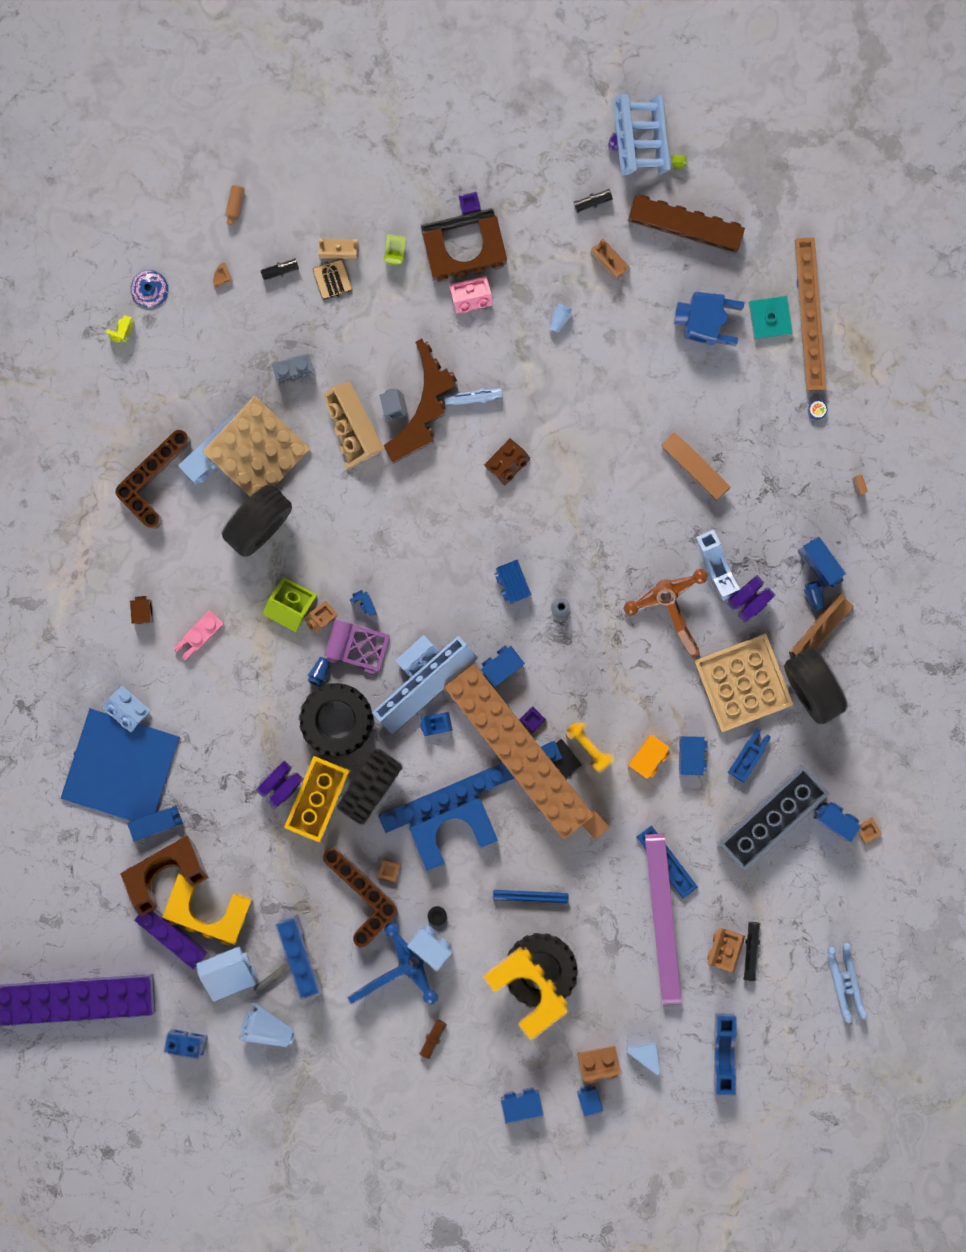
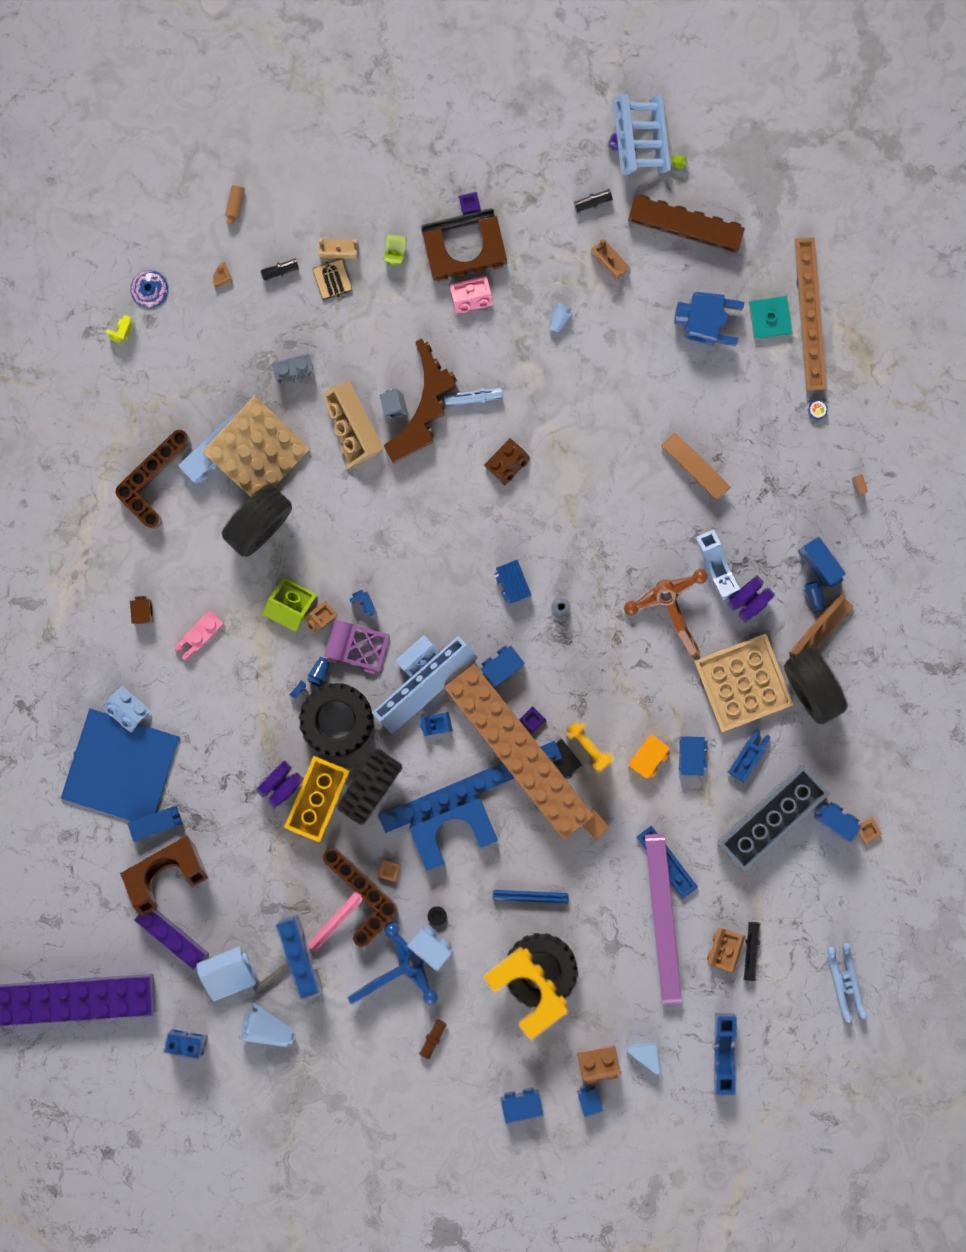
(180, 911): yellow arch -> none
(297, 689): none -> blue tile
(335, 921): none -> bright pink axle

